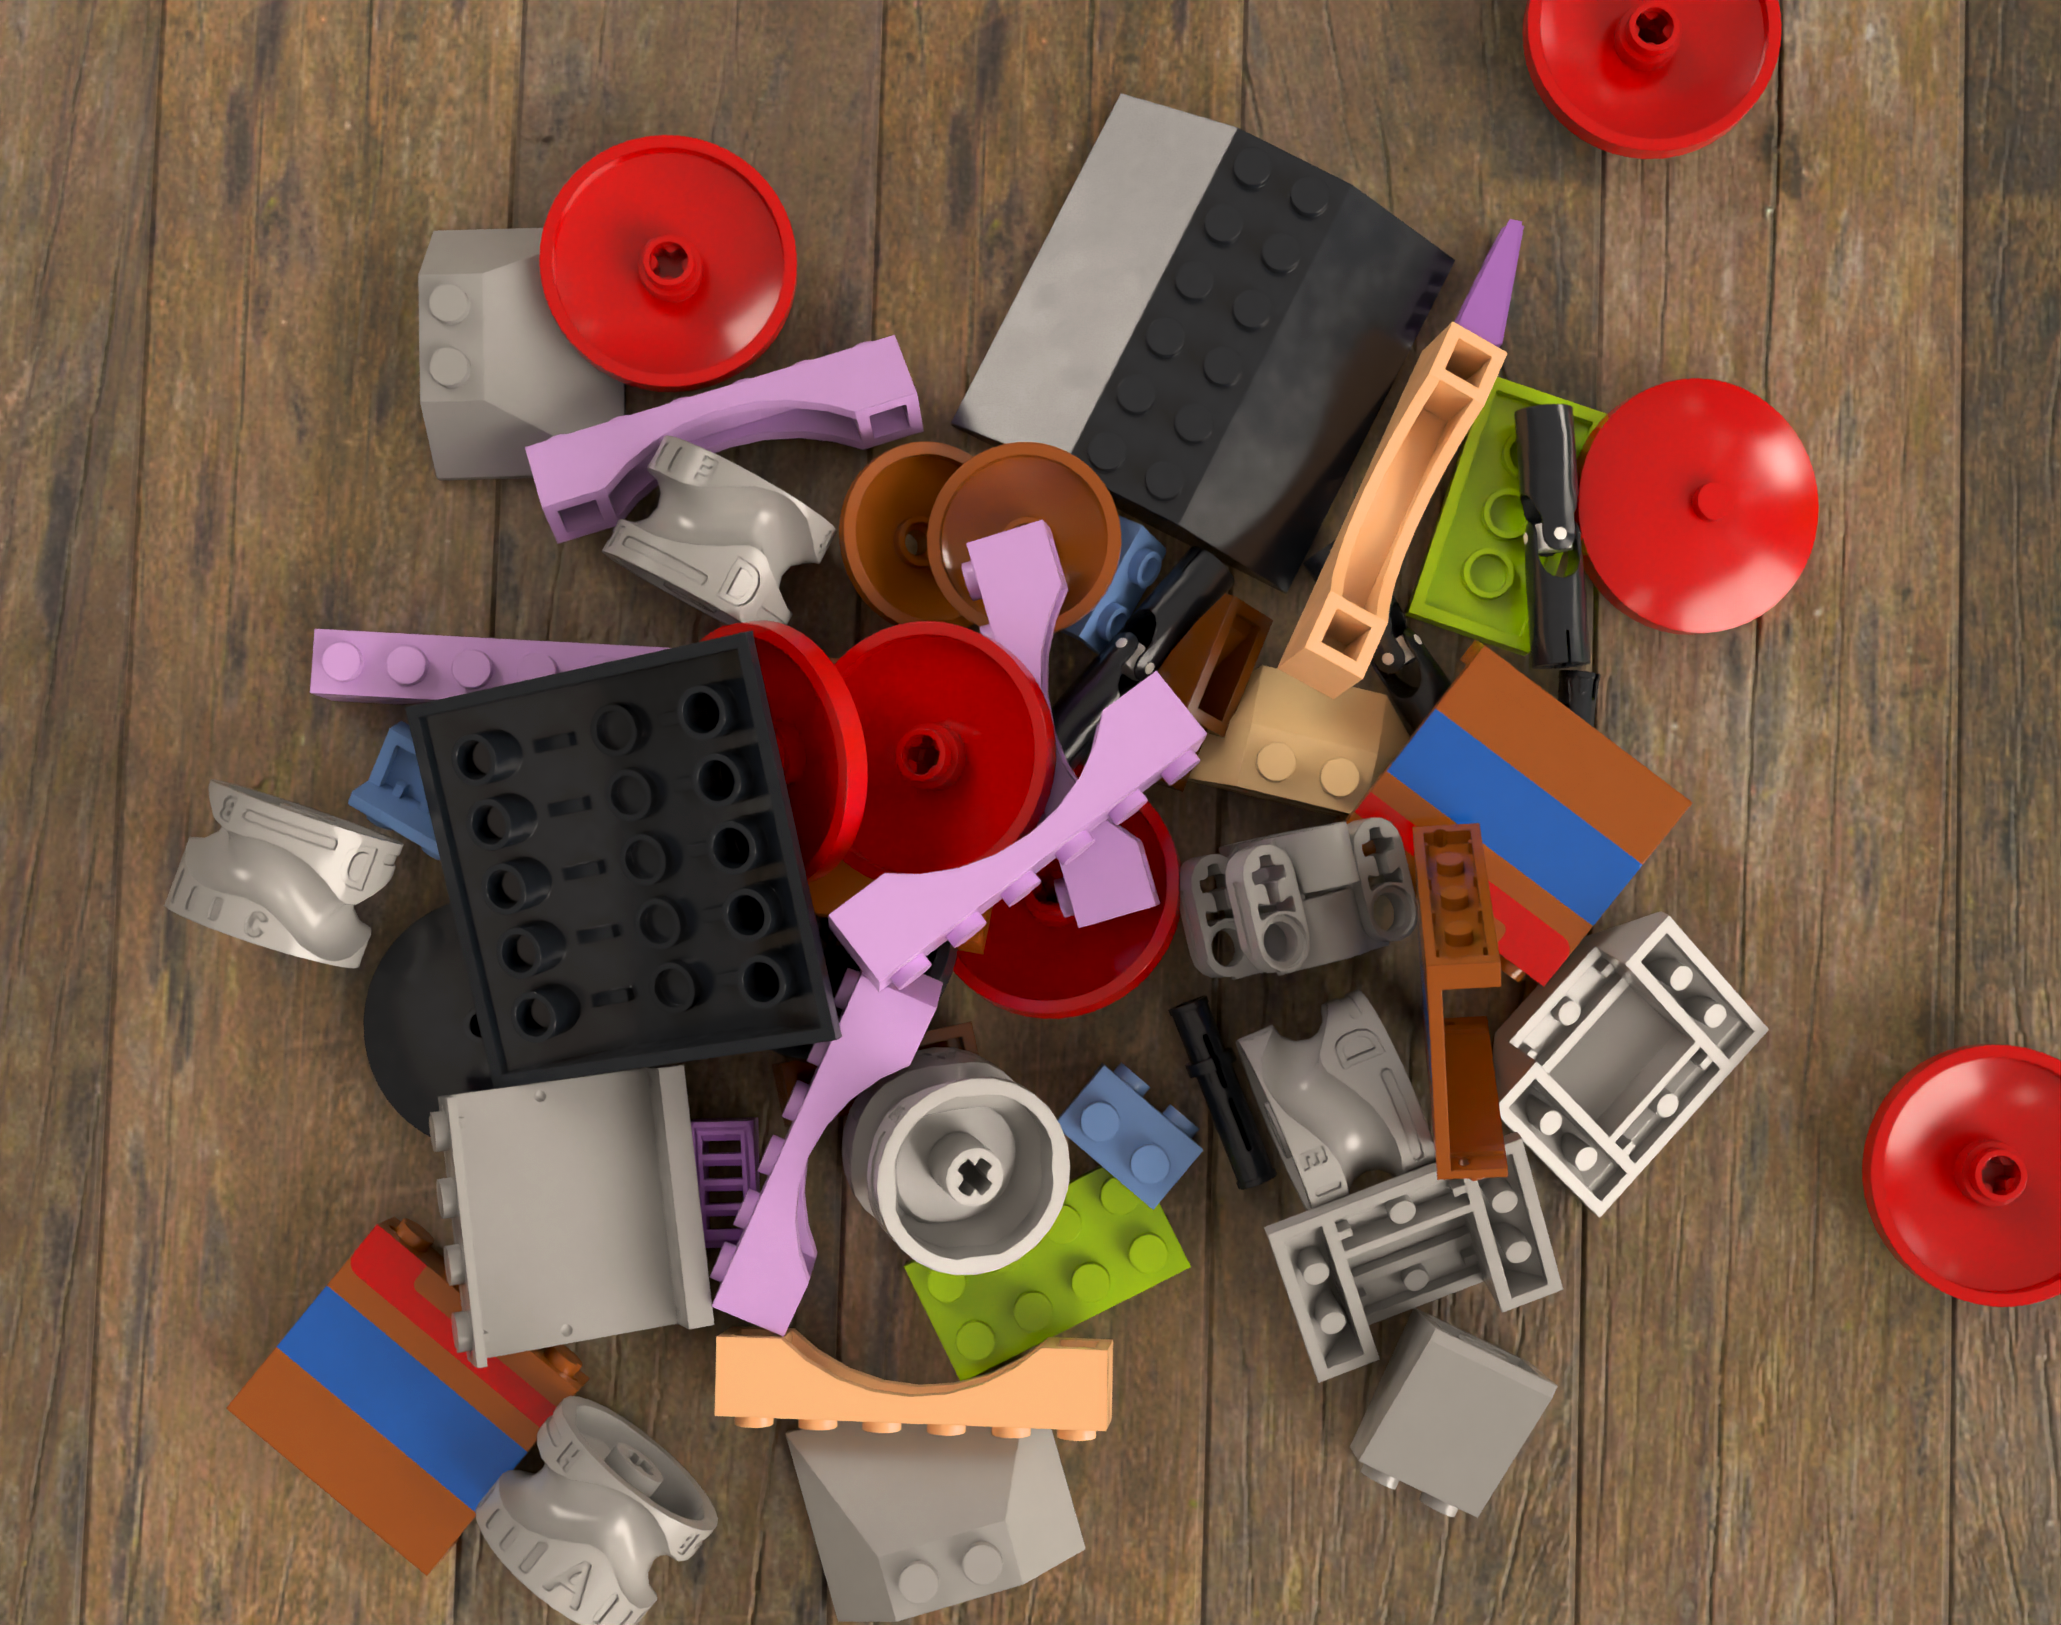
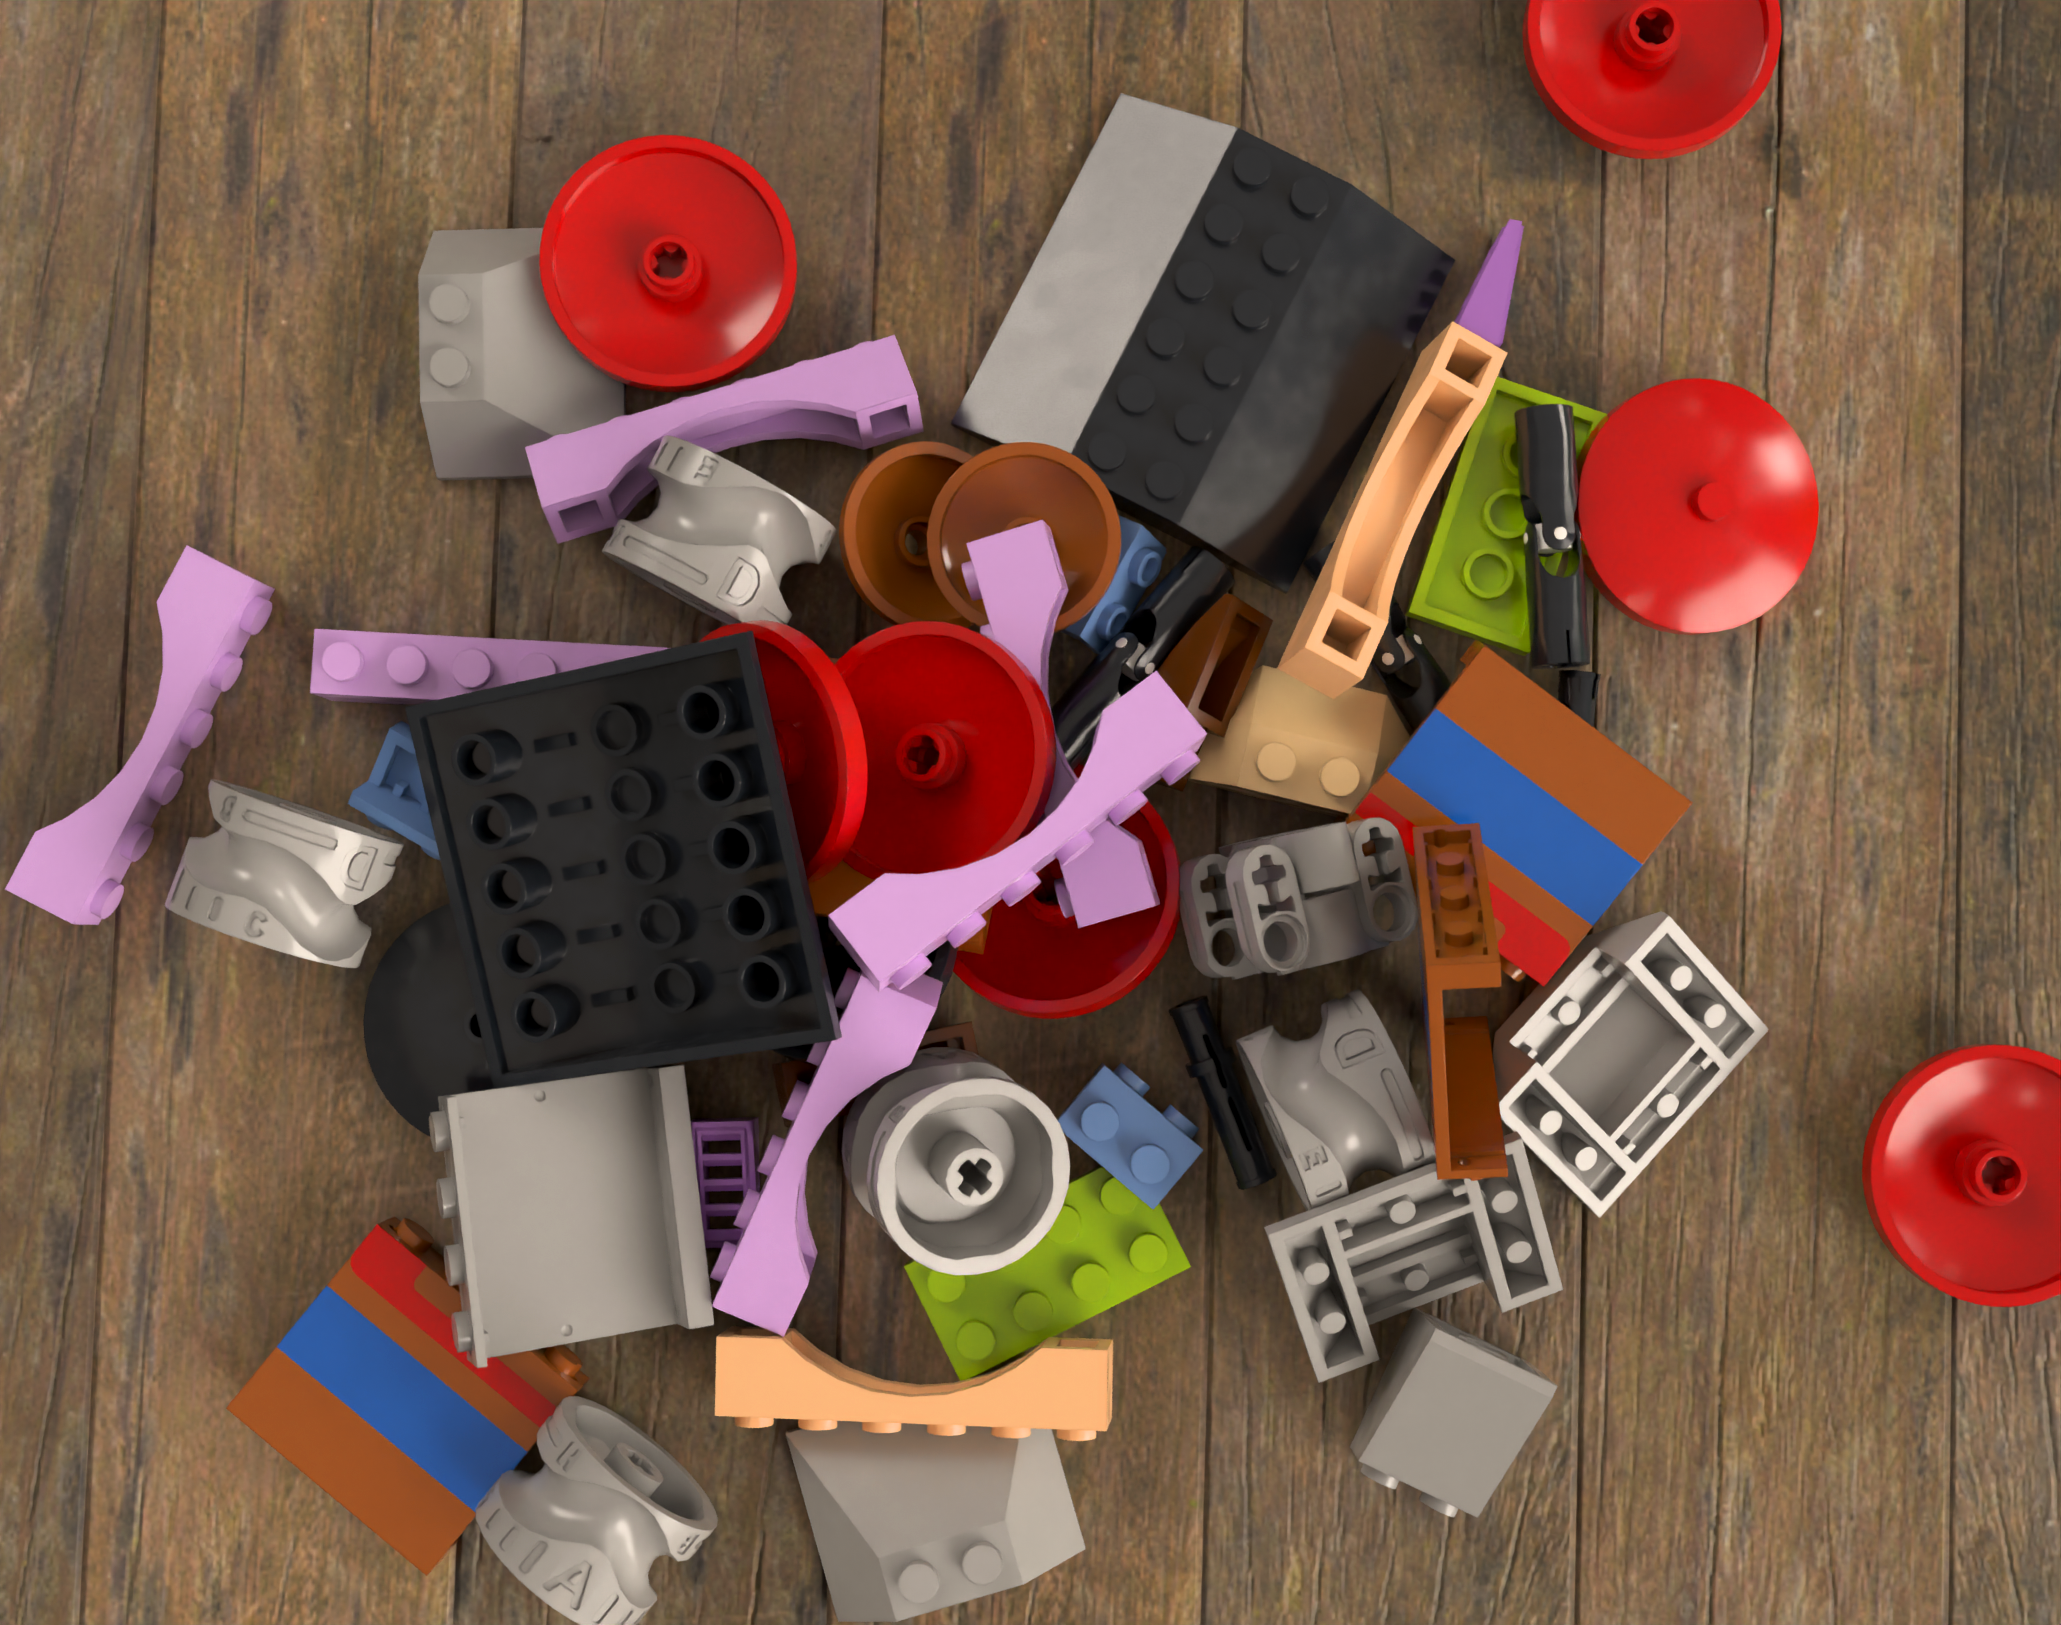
(205, 624): none -> lavender arch

